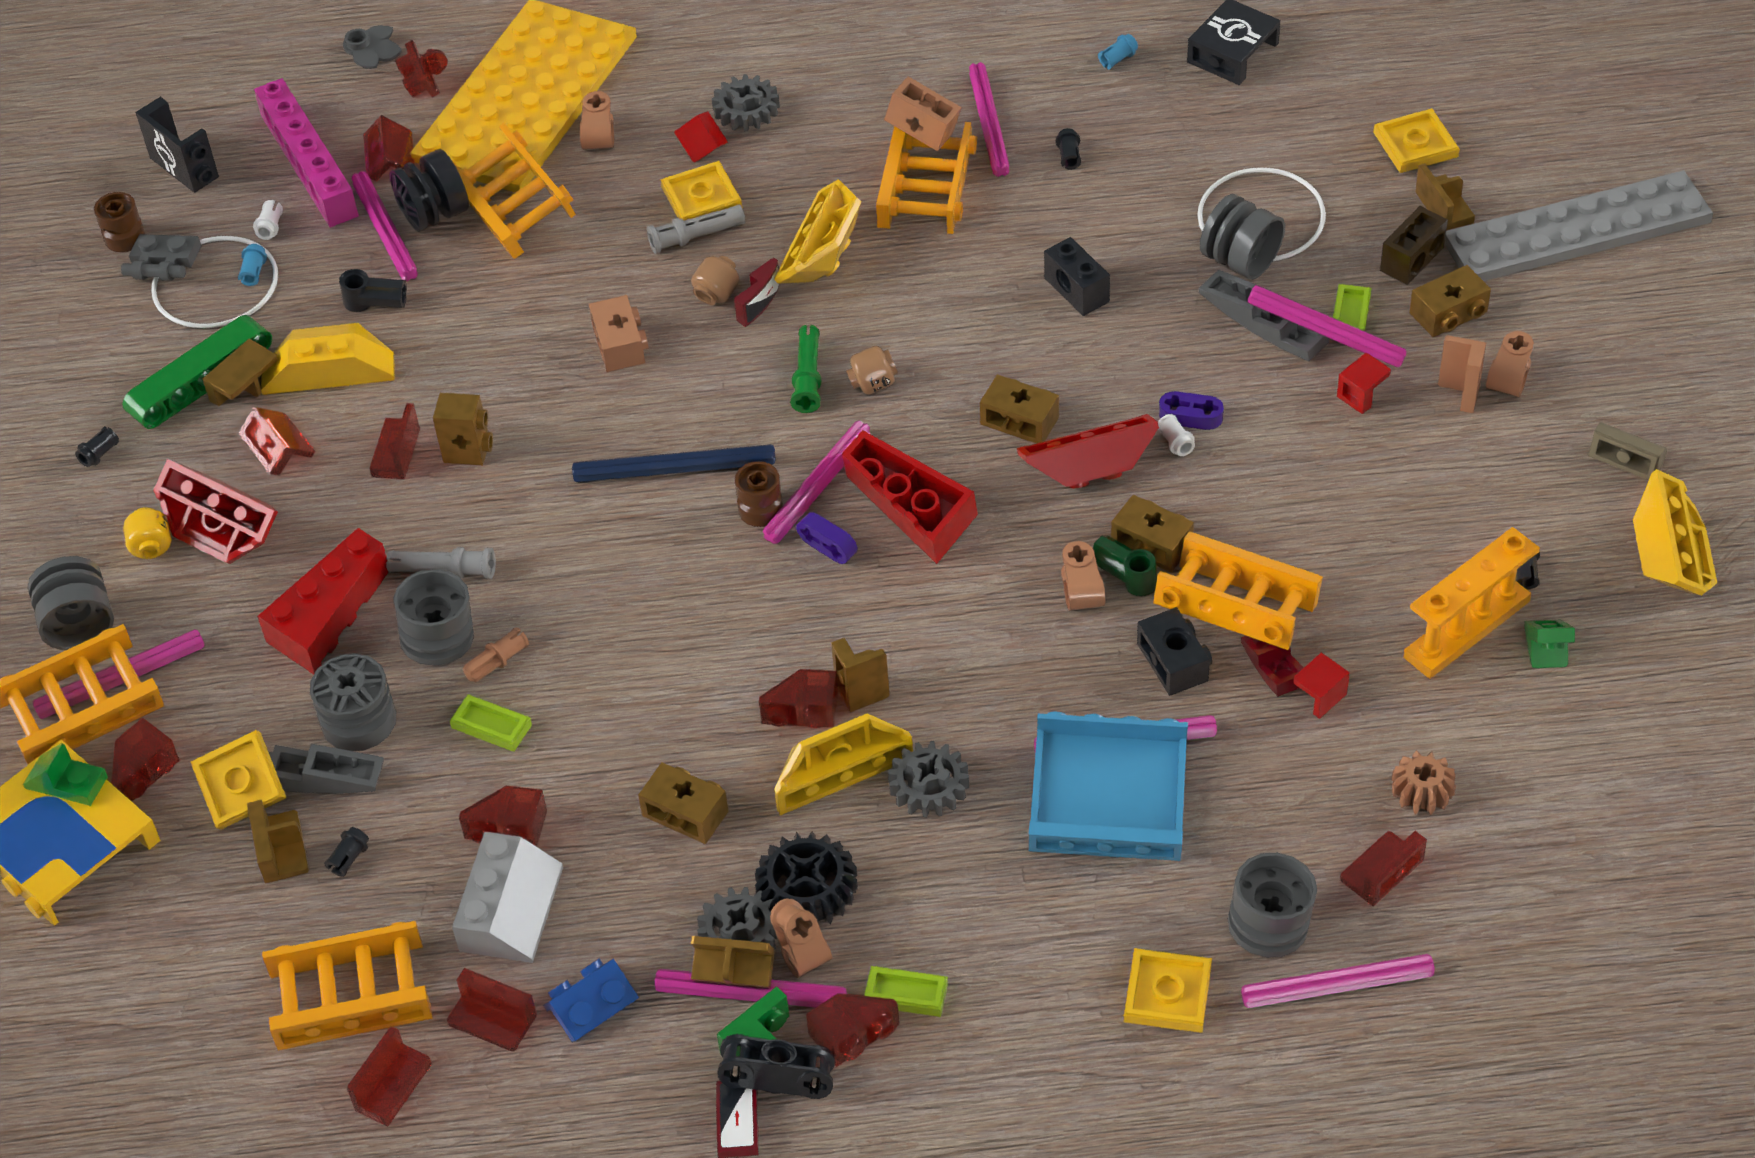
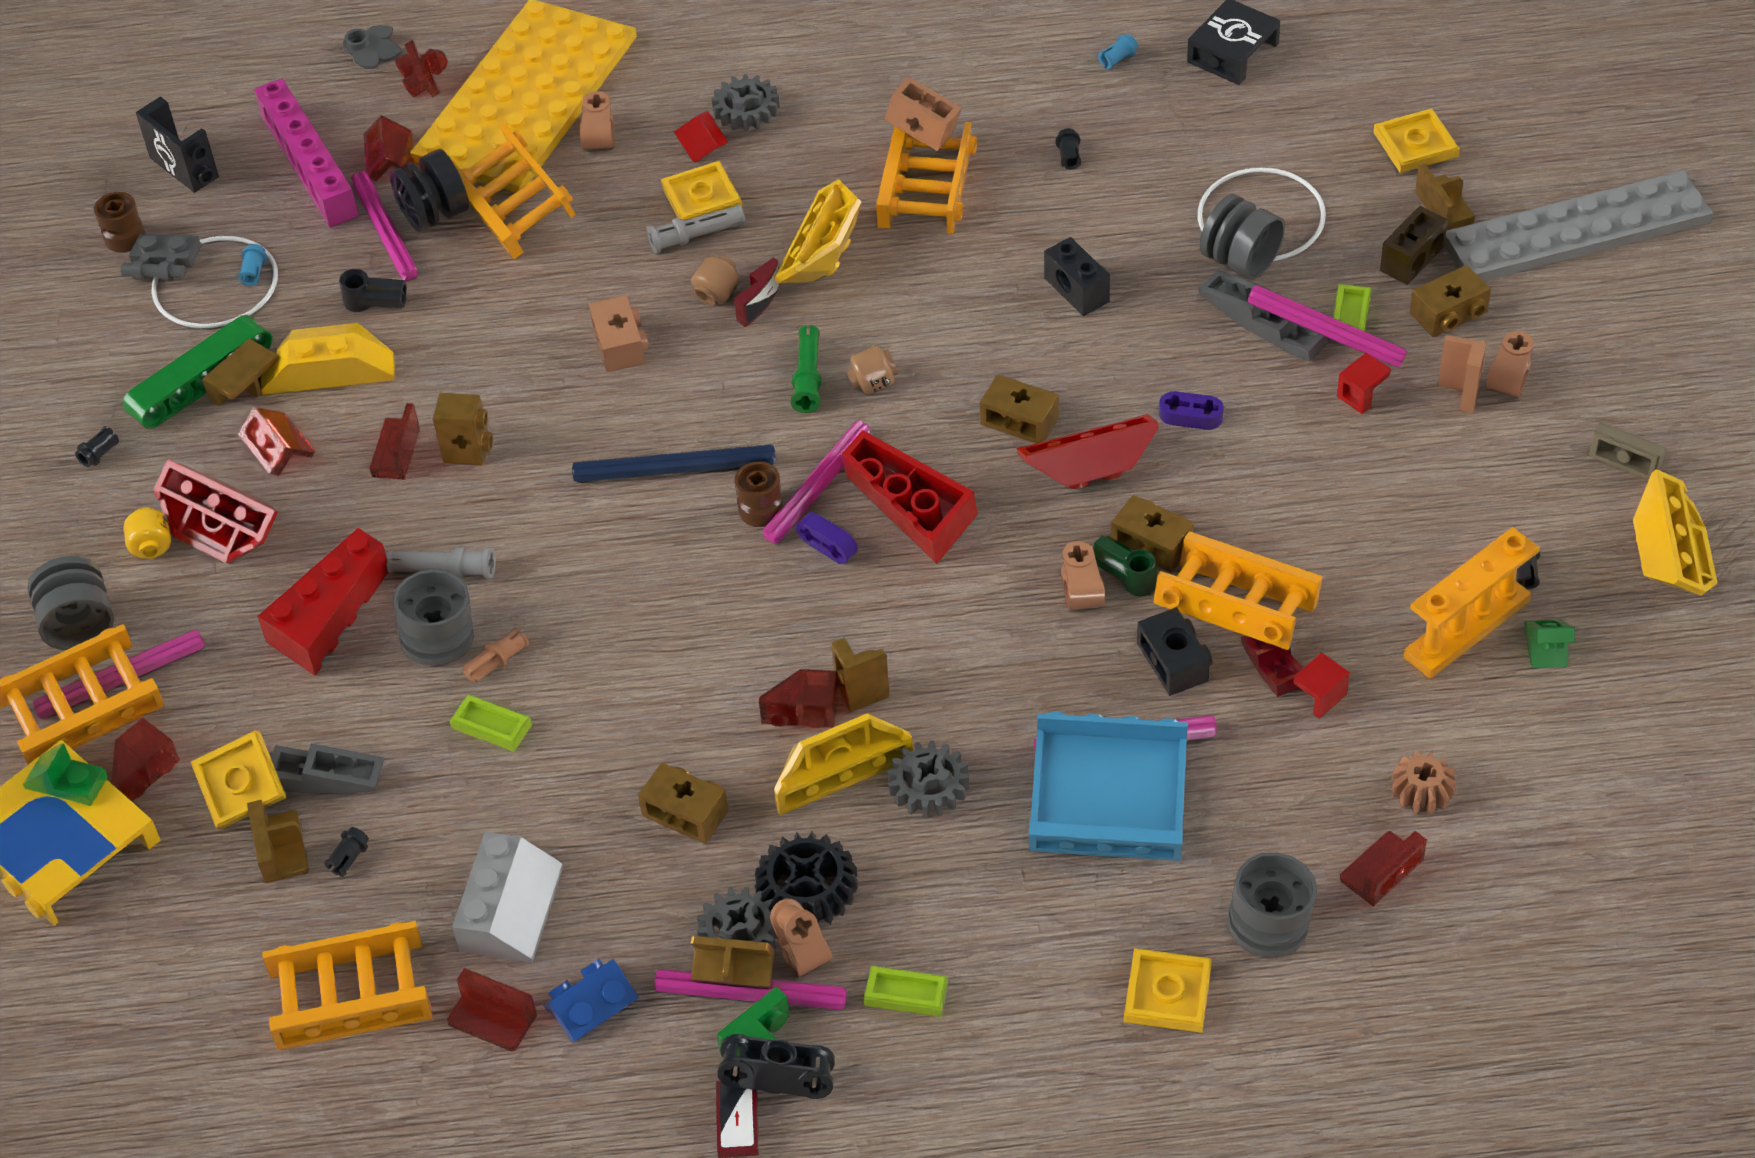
(267, 224): white pin -> none
(353, 702): dark grey wheel -> none
(387, 1078): clear red panel -> none
(507, 812): clear red slope -> none
(852, 1023): clear red slope -> none
(989, 119): dark pink axle -> none
(1180, 441): white pin -> none
(1337, 981): dark pink axle -> none

